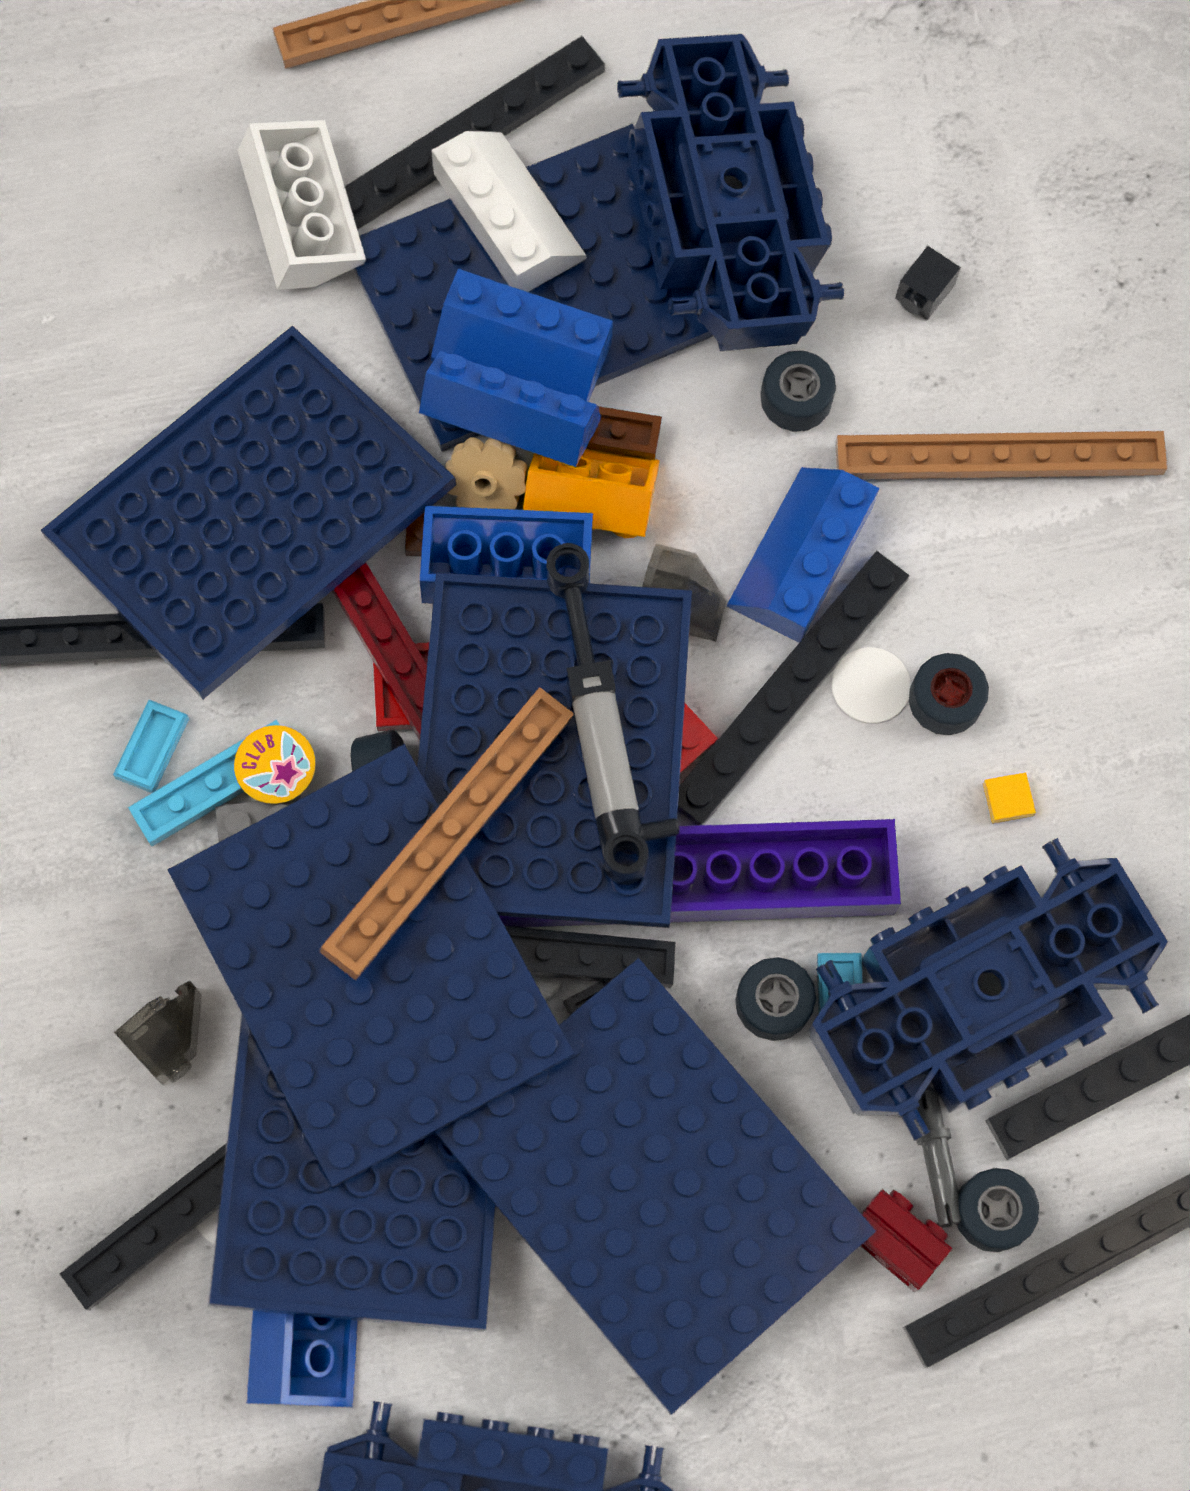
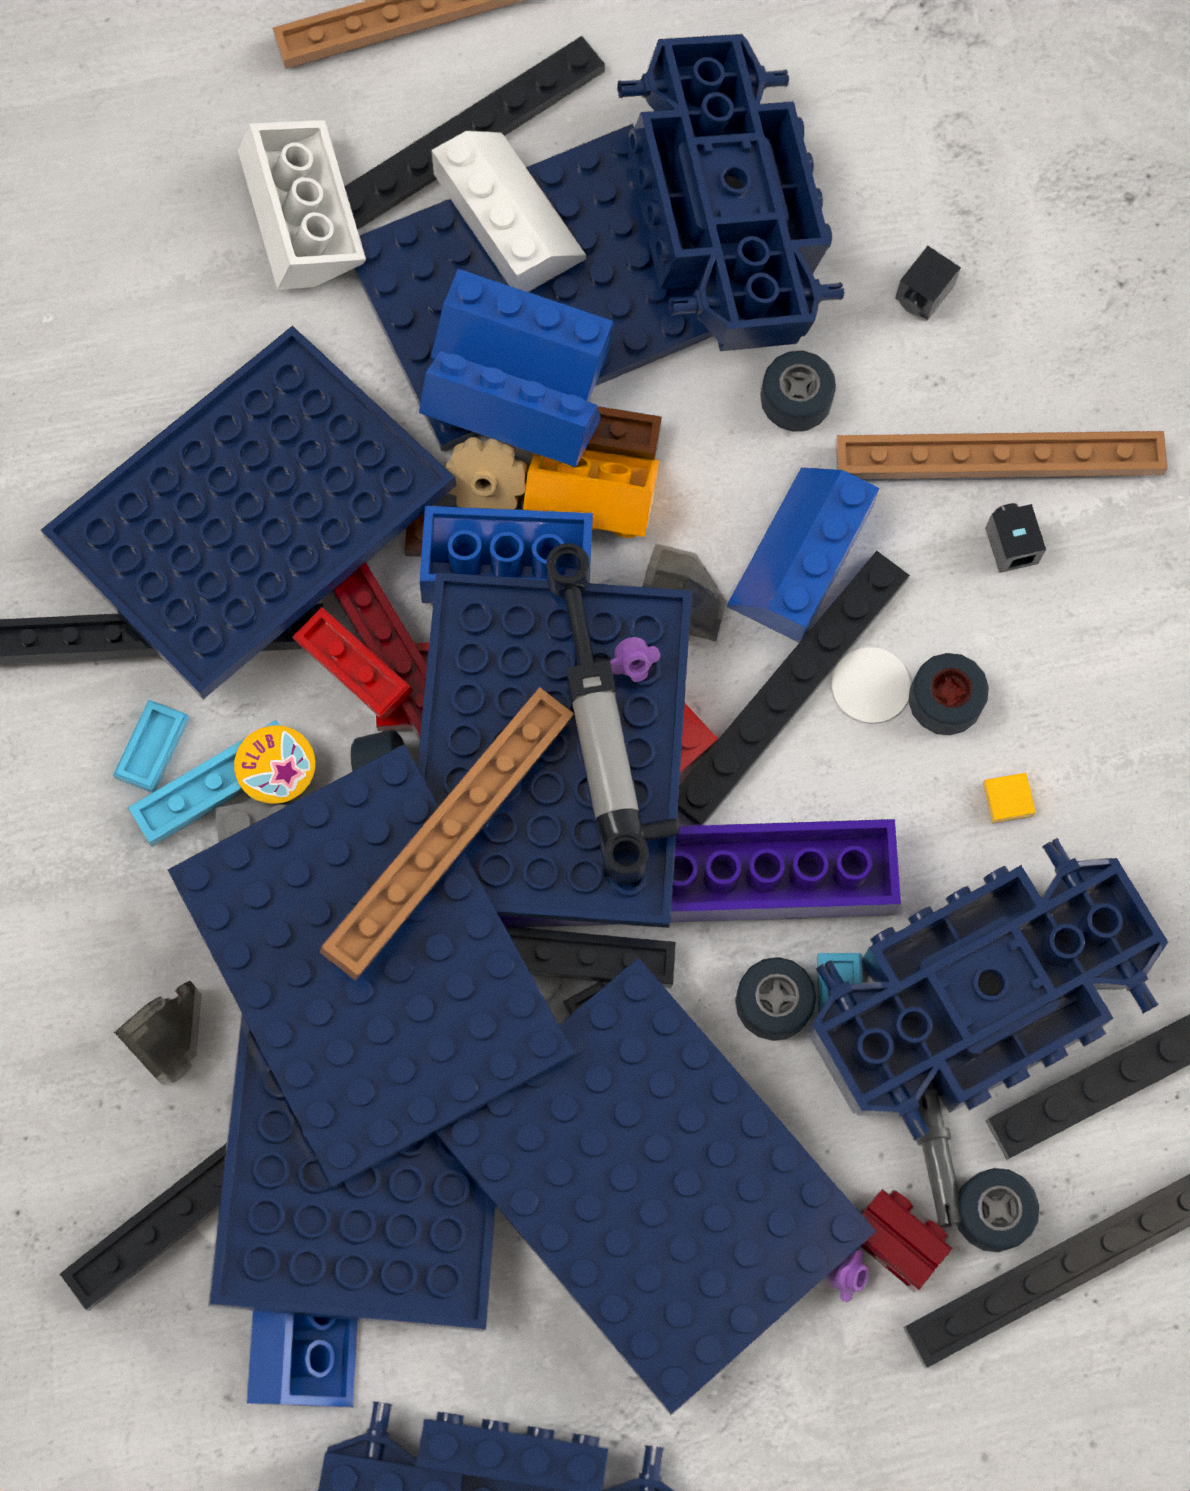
(352, 664): none -> red tile
(629, 651): none -> medium lavender plate
(850, 1276): none -> medium lavender plate
(1015, 537): none -> black brick

